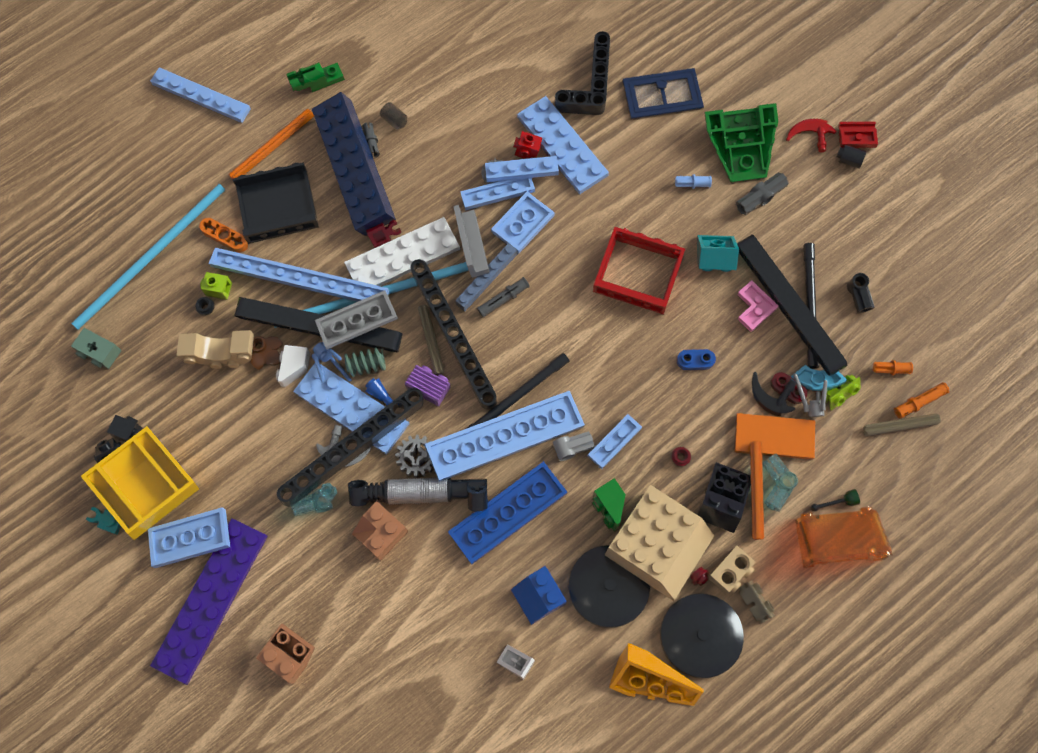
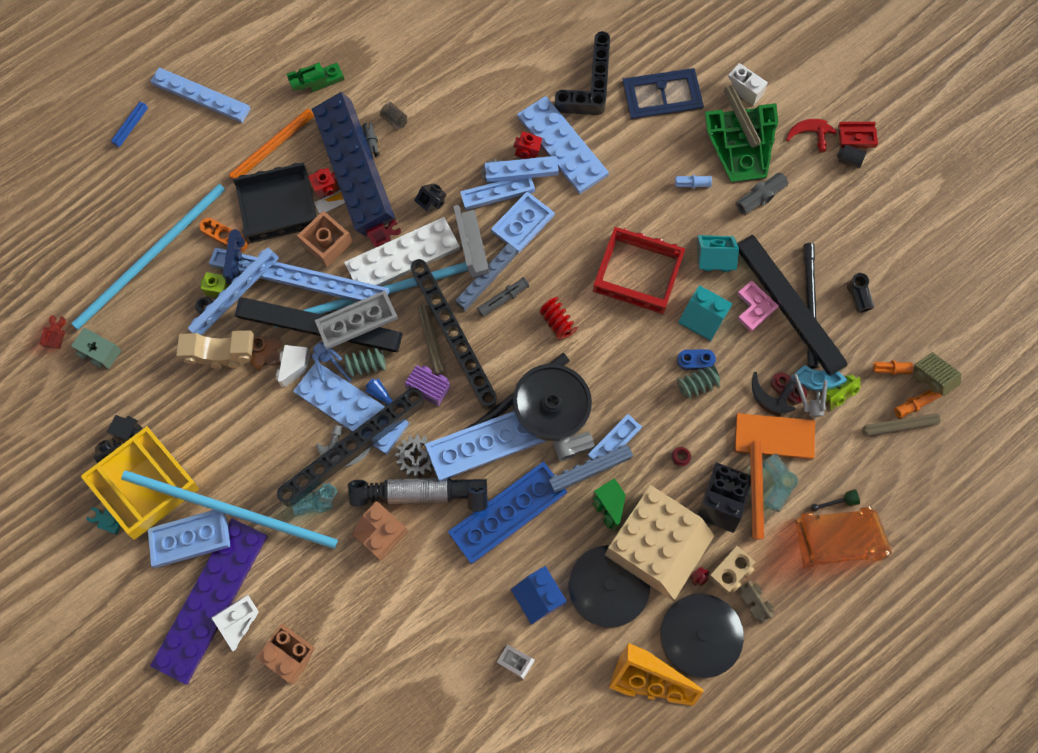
(53, 336): none -> clear red plate
(129, 124): none -> blue axle
(229, 509): none -> medium azure piece
(233, 256): none -> dark blue plate
(235, 620): none -> white wing
(237, 288): none -> light blue plate
(324, 182): none -> red brick
(325, 238): none -> nougat slope
(330, 202): none -> white sticker
(430, 197): none -> black brick
(552, 402): none -> black dish
(556, 320): none -> red piece
(590, 468): none -> sand blue piece
(699, 381): none -> sand green piece
(705, 313): none -> teal slope
(742, 116): none -> dark tan axle
(747, 84): none -> white slope
(937, 374): none -> olive brick

